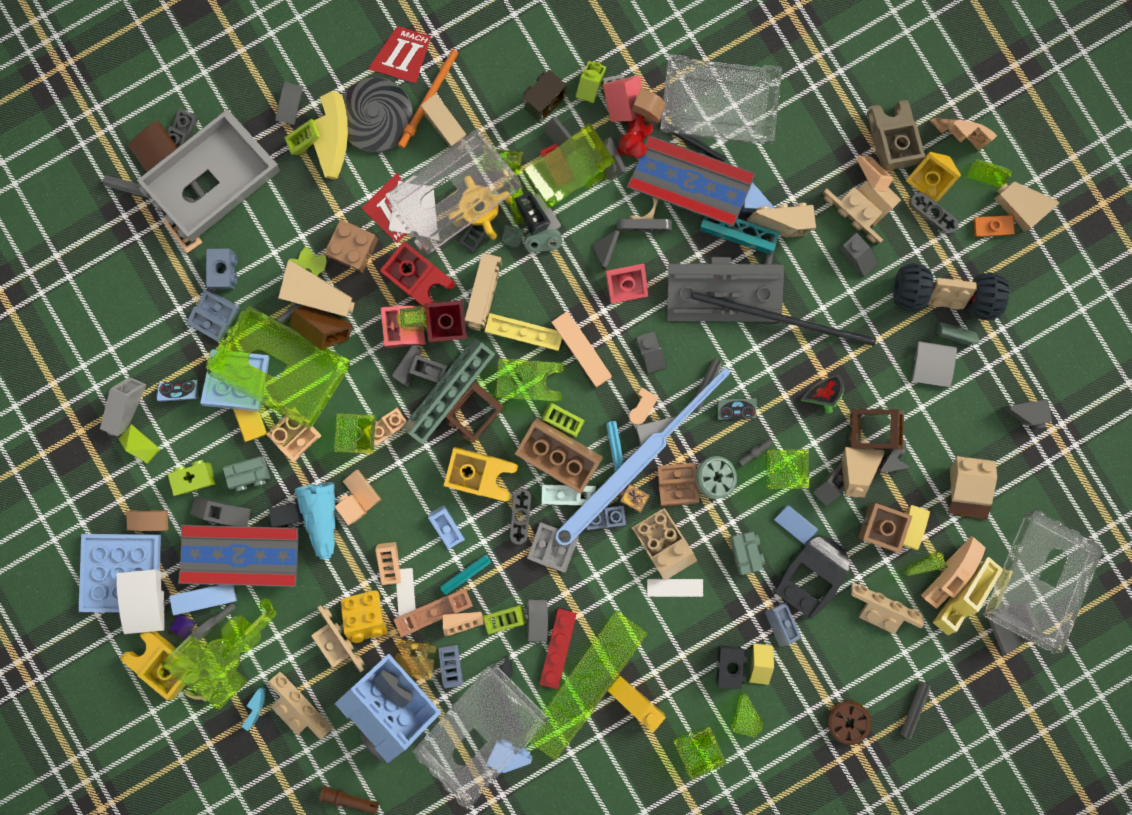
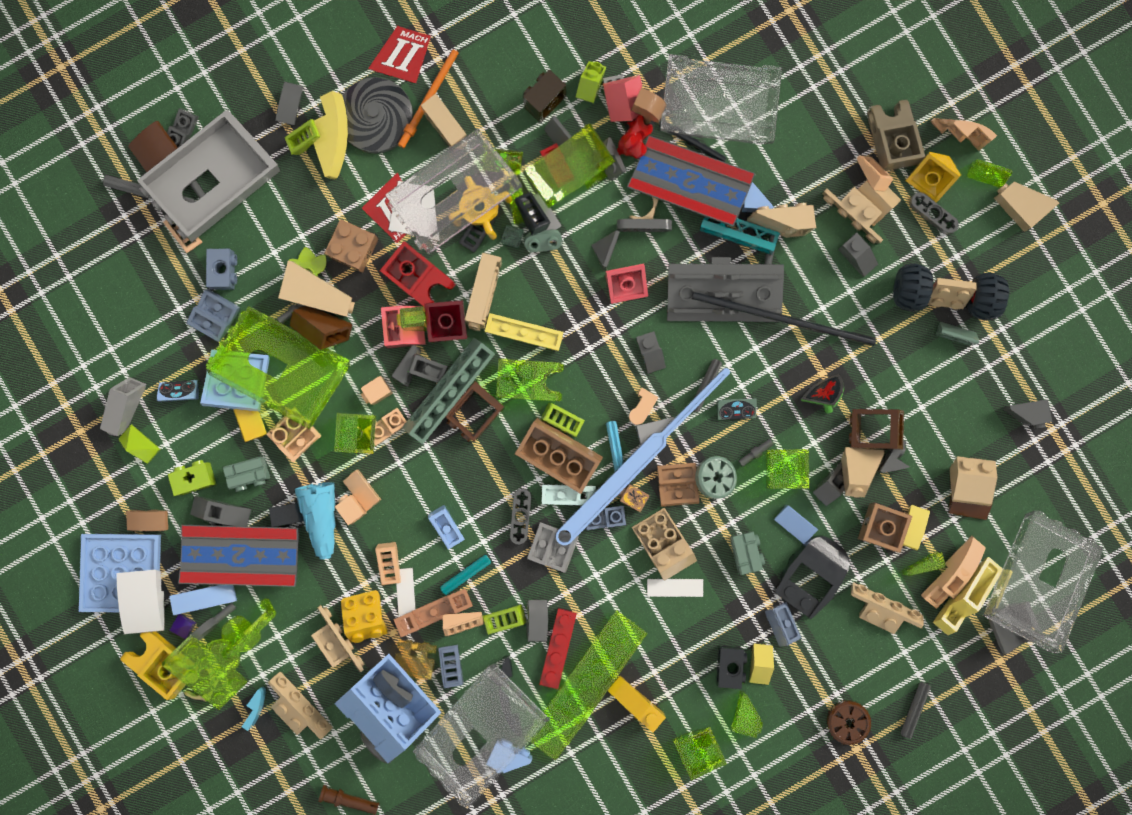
(376, 391): none -> light nougat brick
(484, 473): yellow brick -> none
(581, 349): light nougat slope -> none
(934, 364): light grey slope -> none
(993, 226): orange plate -> none

